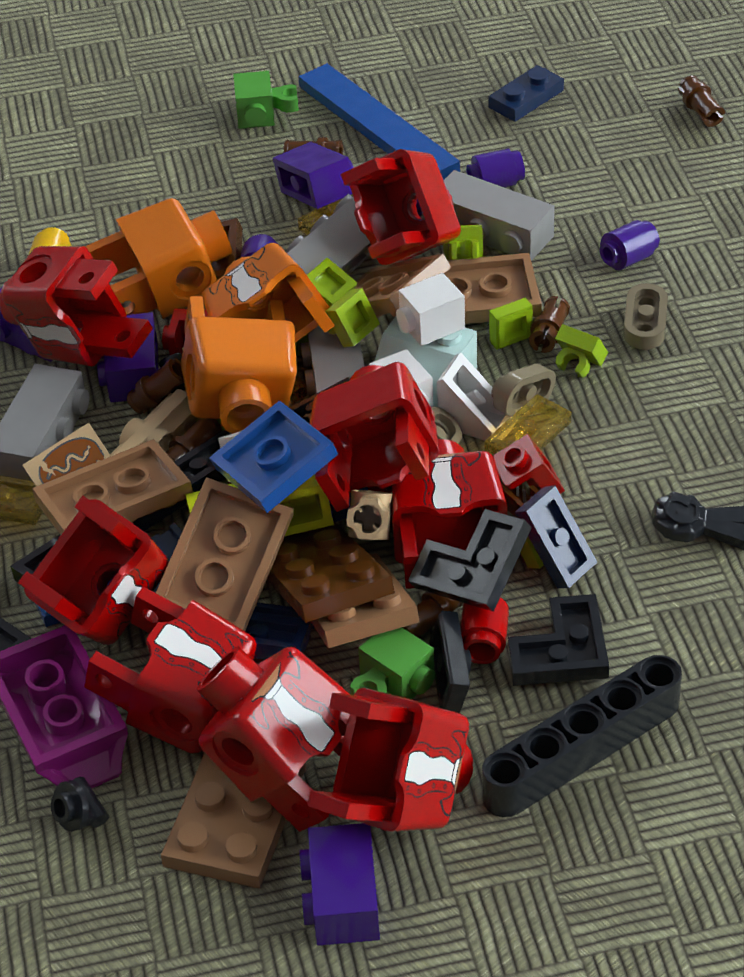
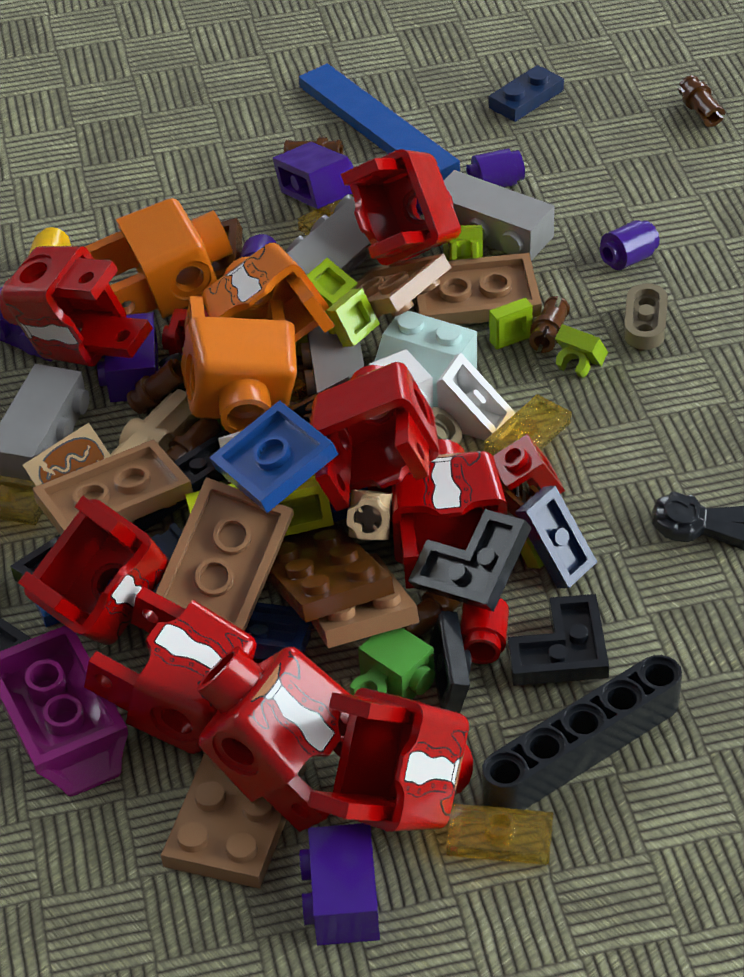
(77, 806): black plate -> none
(257, 99): bright green brick -> none
(431, 309): white brick -> none
(500, 834): none -> clear yellow plate
(520, 386): dark tan plate -> none

